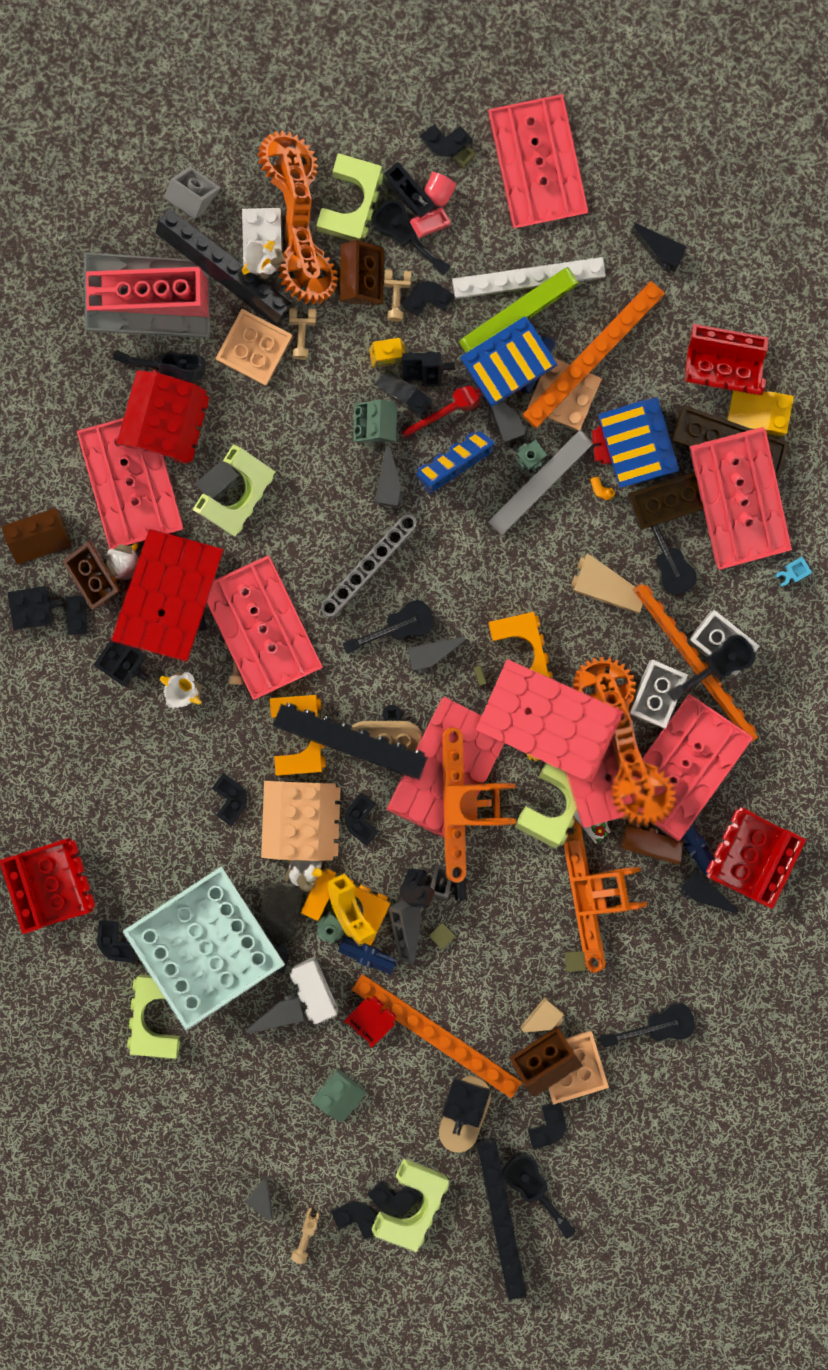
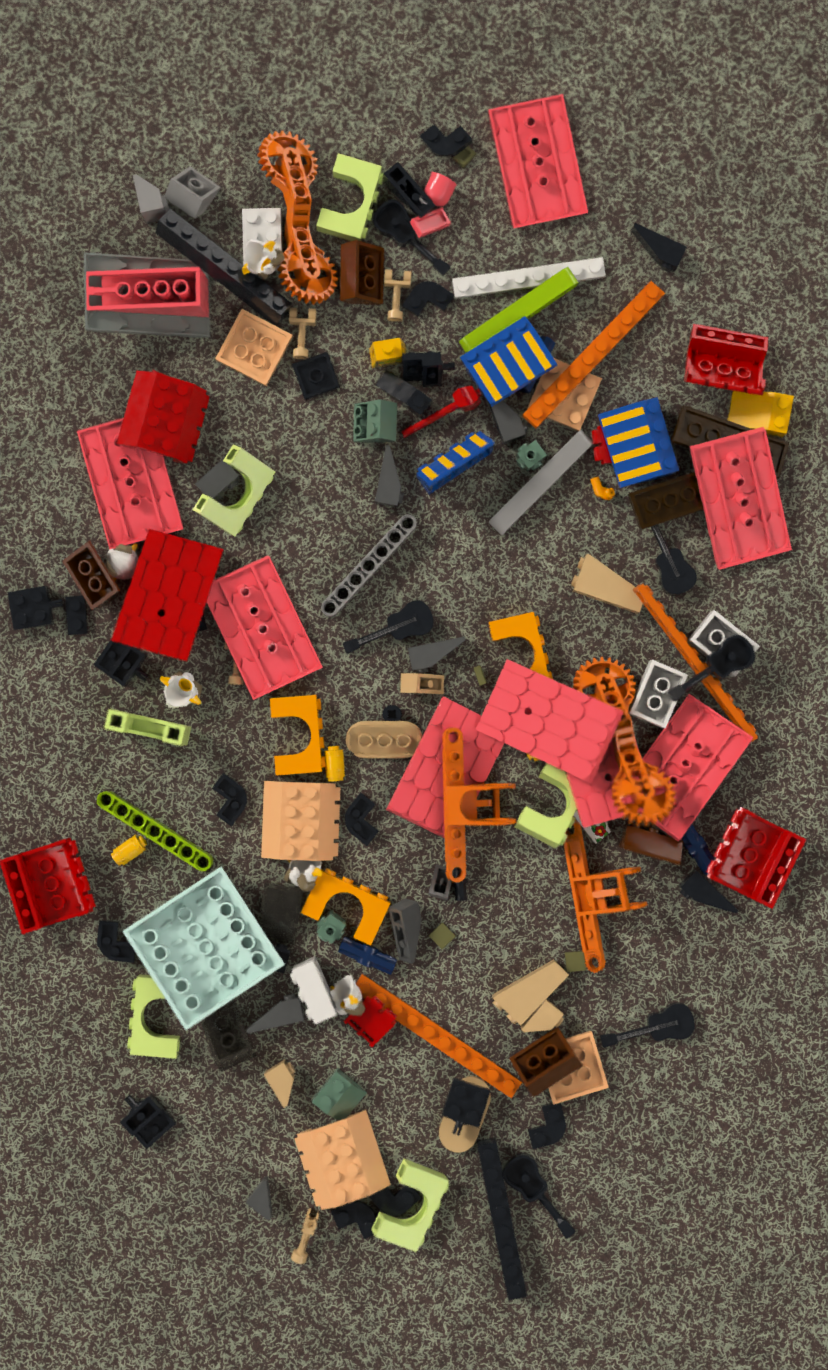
(36, 536): reddish brown slope -> none
(129, 850): none -> yellow head
(145, 829): none -> lime beam
(147, 1120): none -> black plate
(148, 727): none -> yellowish green arch
(151, 201): none -> light grey slope
(180, 366): black piece -> none
(227, 1037): none -> clear smoke slope
(281, 1080): none -> tan slope
(316, 376): none -> black tile
(334, 763): none -> yellow head
(342, 1161): none -> light nougat slope
(346, 910): yellow arch -> none
(347, 997): none -> white hair
(350, 742): black brick -> none
(412, 890): black plate -> none
(422, 683): none -> tan slope
(529, 992): none -> tan slope
(796, 571): medium azure plate -> none

